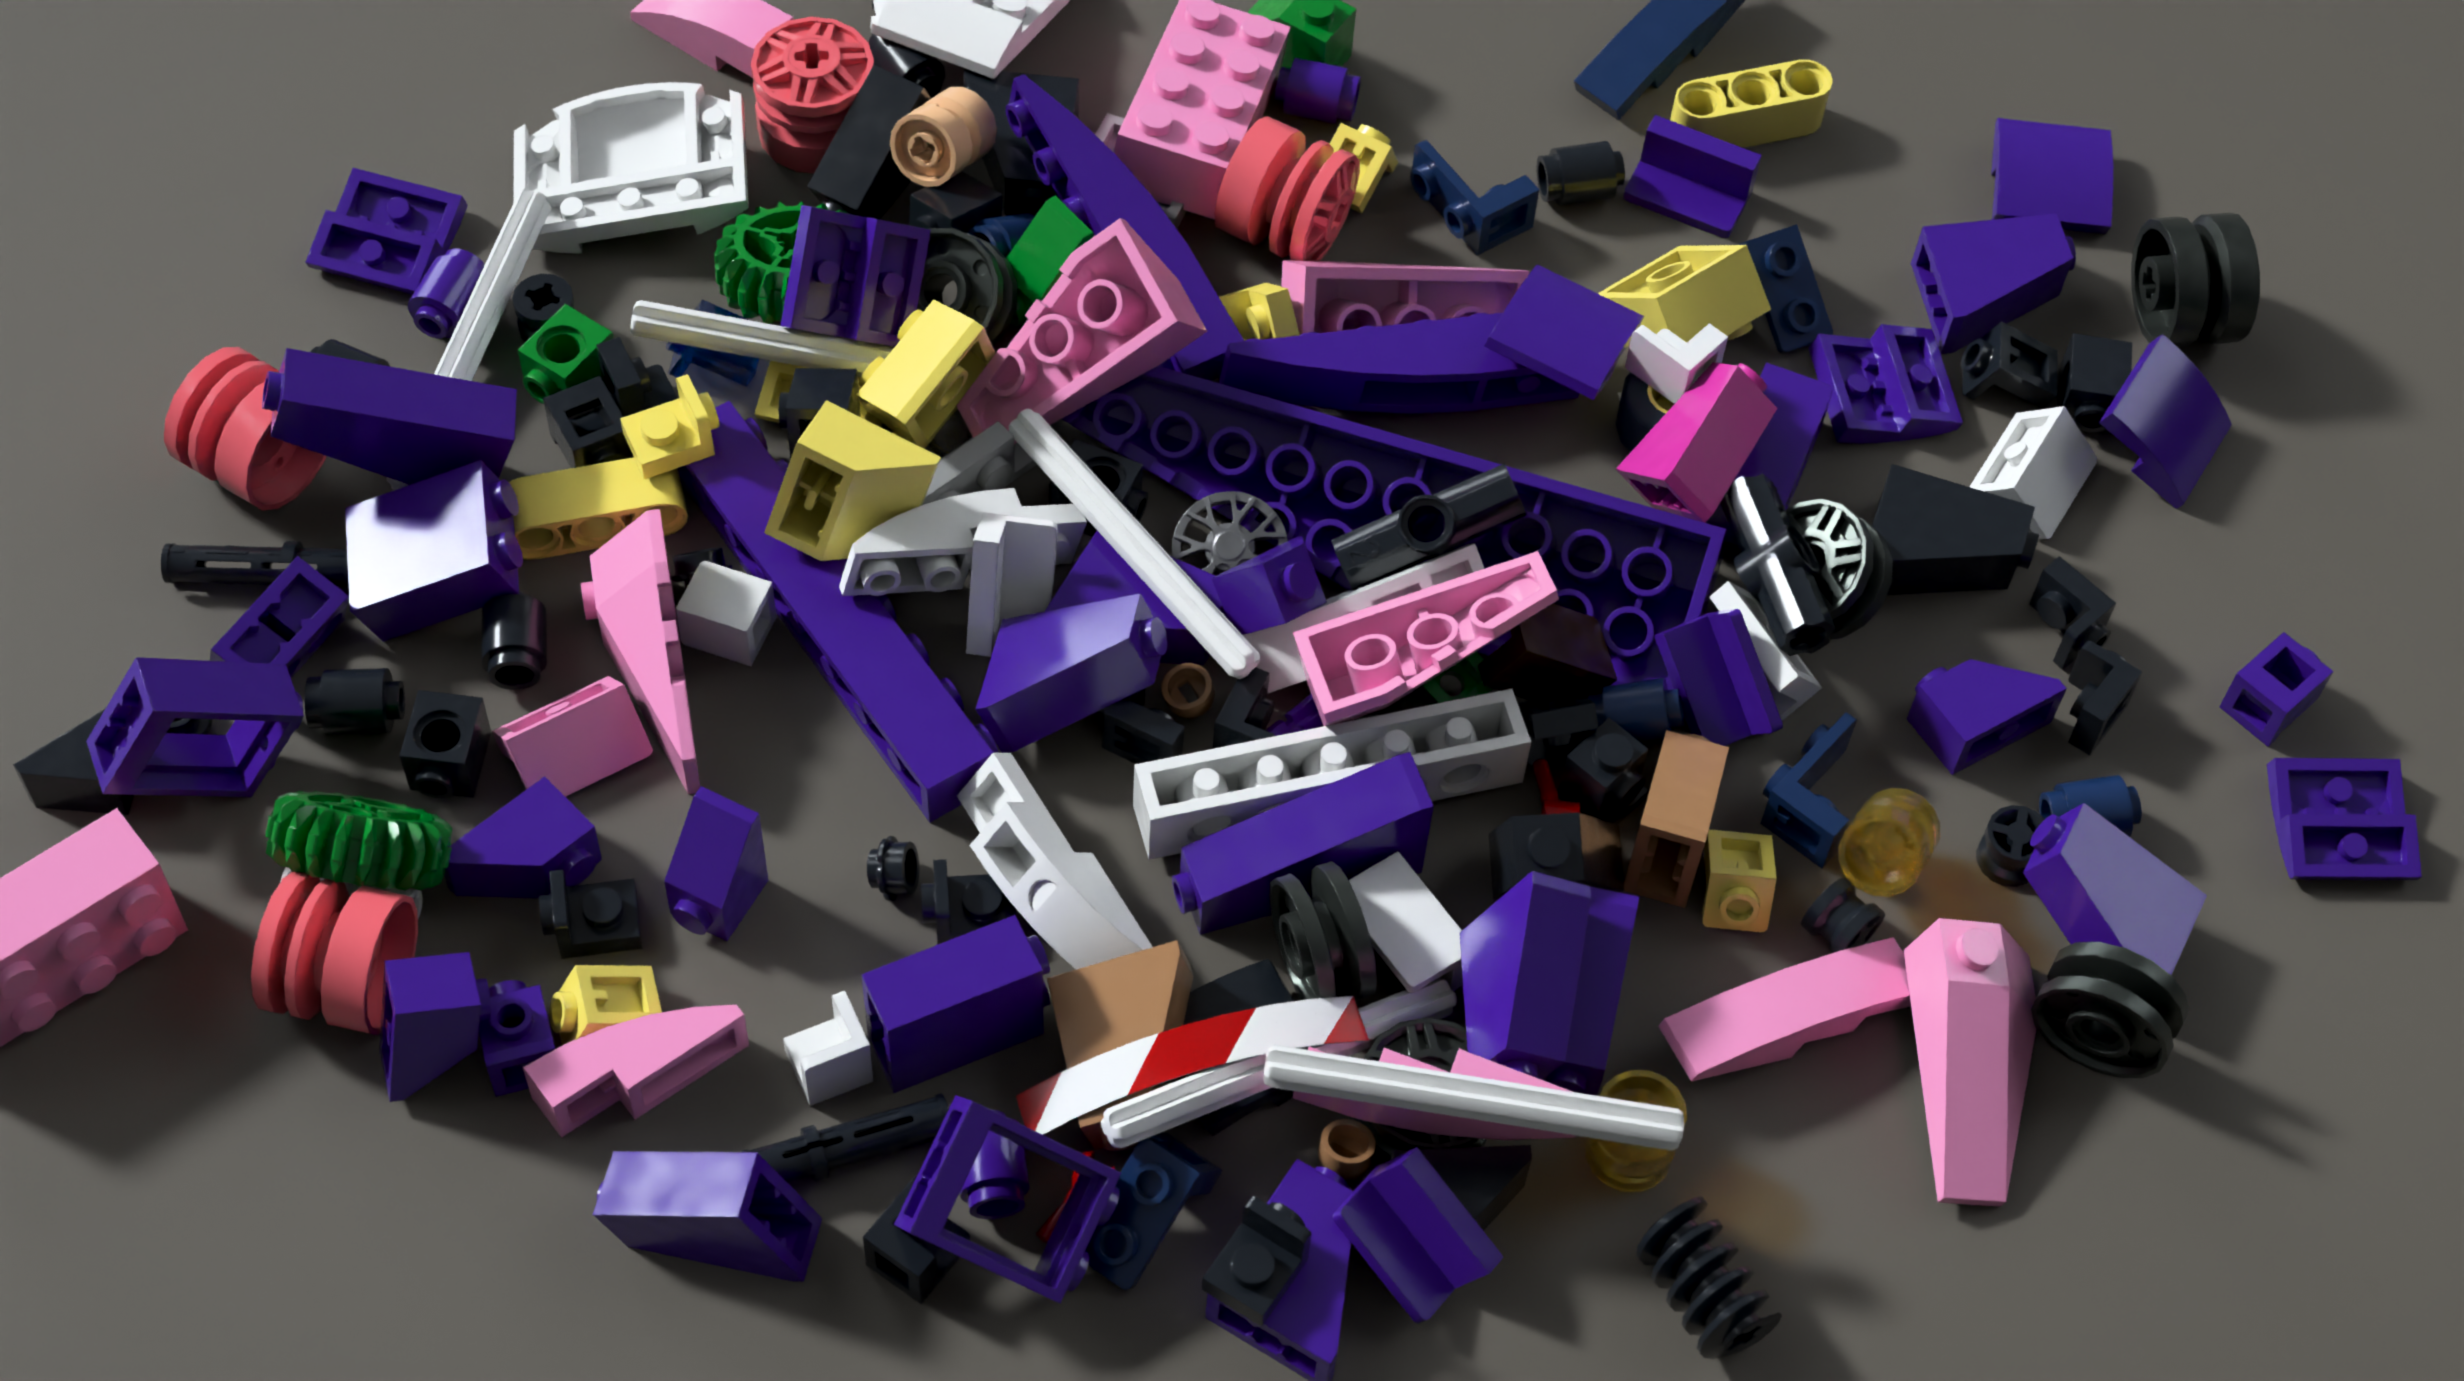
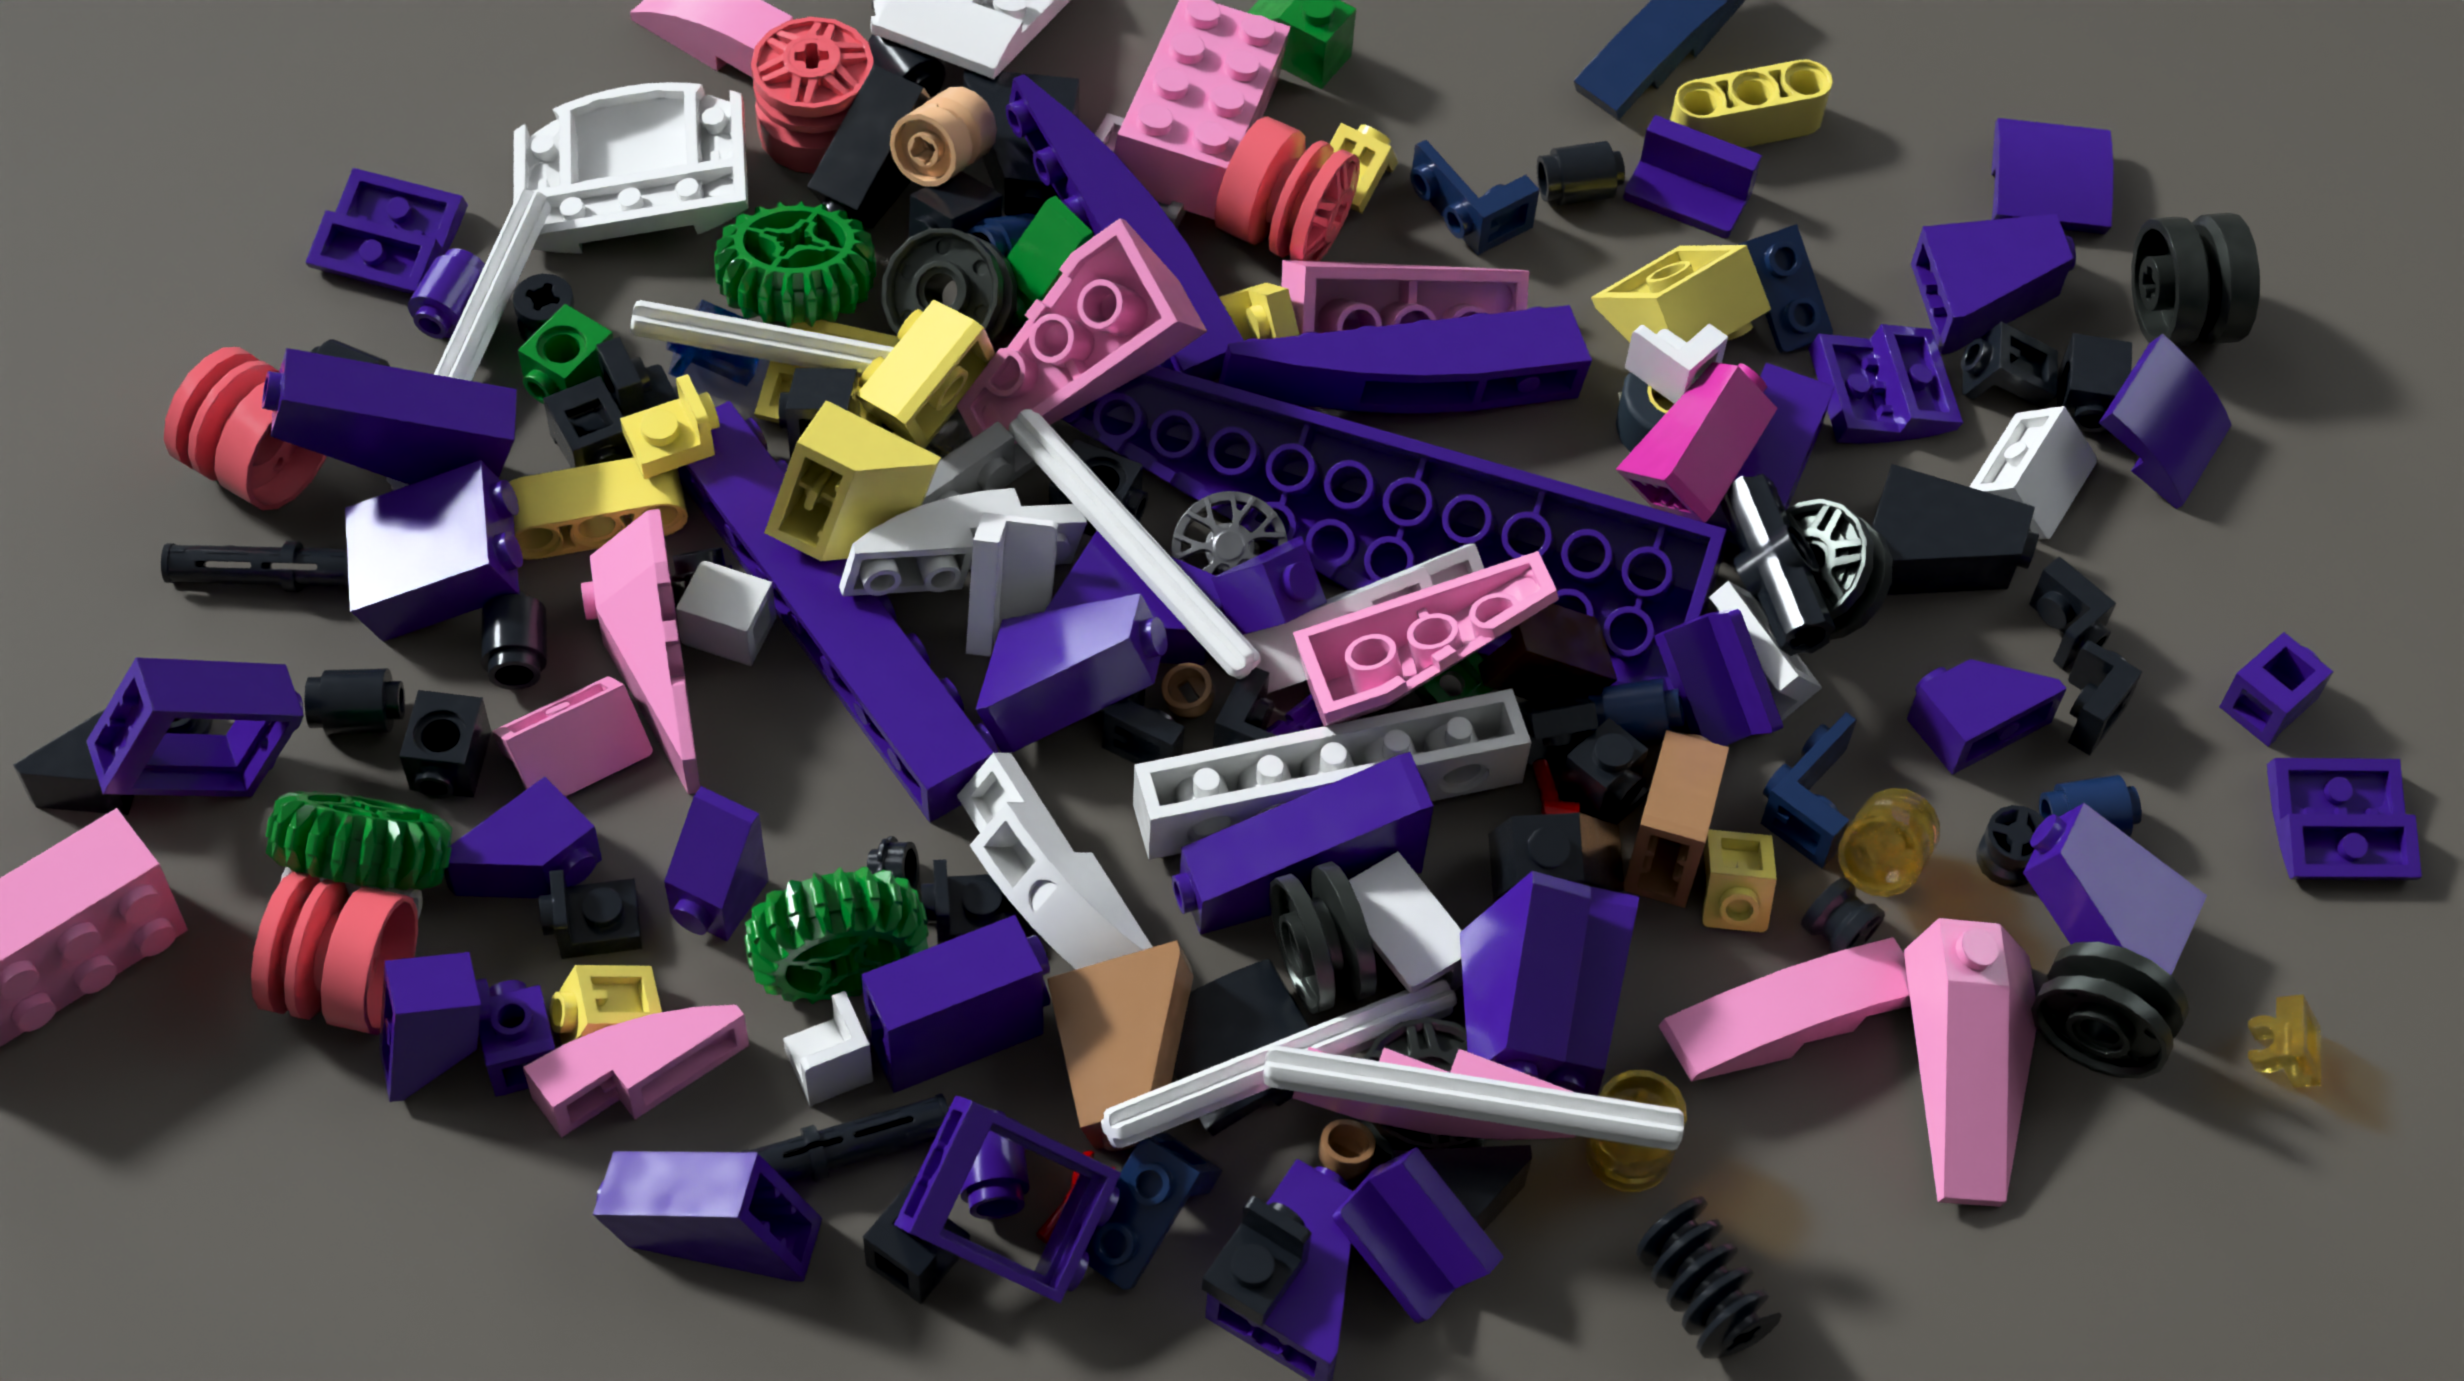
(286, 620): dark purple brick -> none
(831, 931): none -> green gear
(854, 275): dark purple slope -> none
(1187, 1051): sticker -> none
(1318, 91): dark purple brick -> none
(1389, 542): black piece -> none
(1564, 331): dark purple slope -> none
(2295, 1042): none -> clear yellow tile

